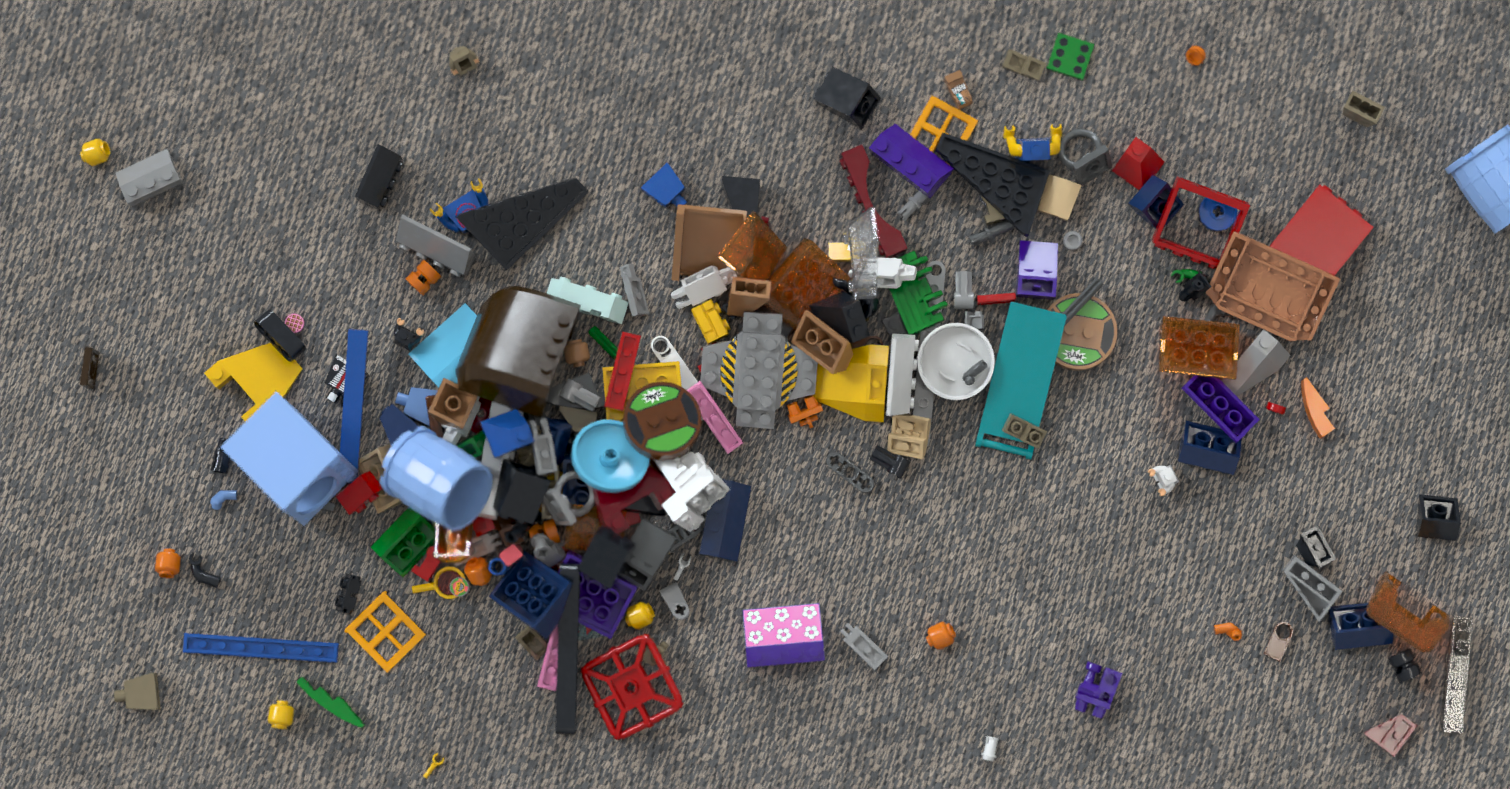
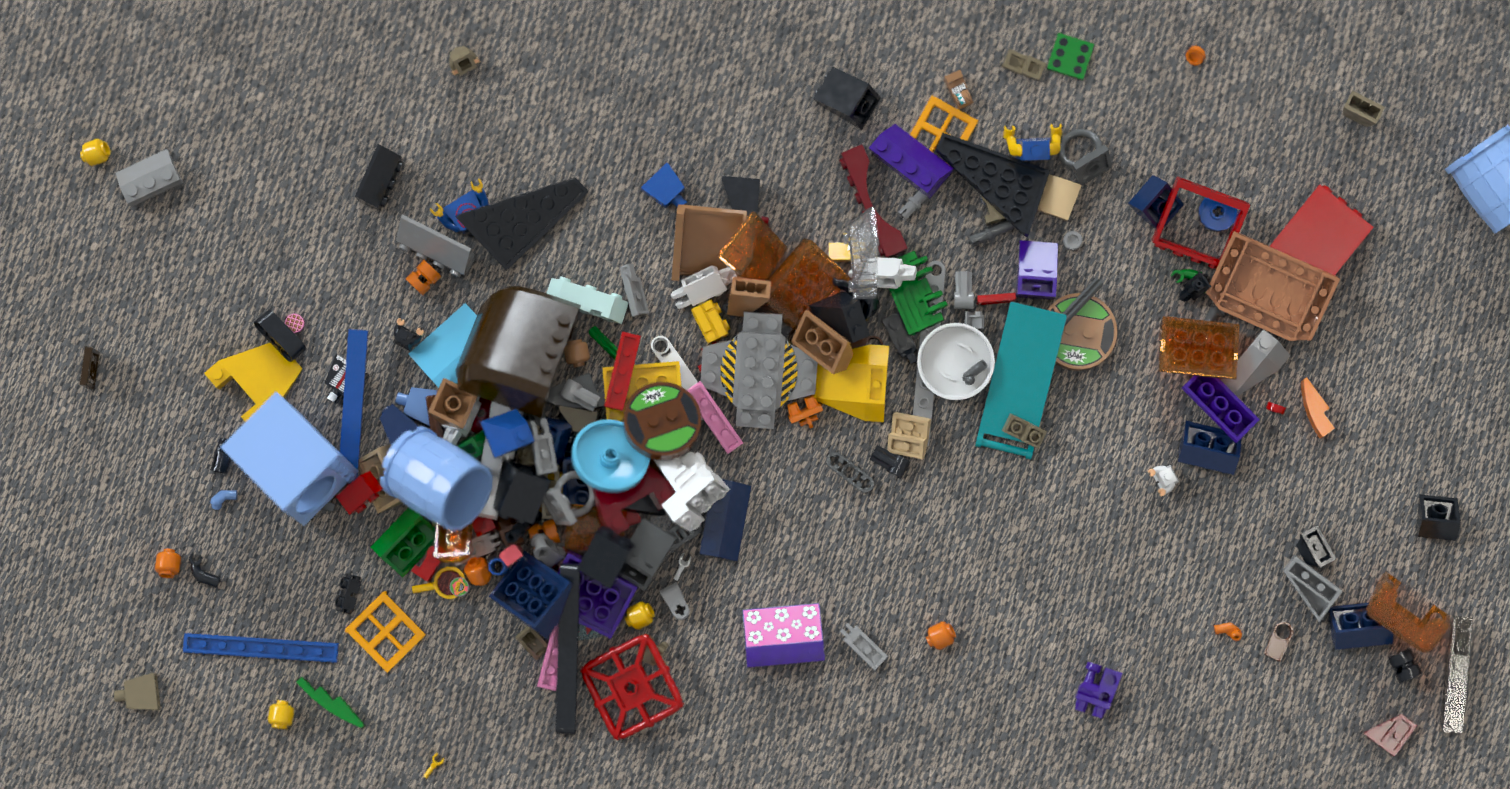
(900, 374): white slope -> none
(990, 748): white pin -> none
(1138, 164): red slope -> none

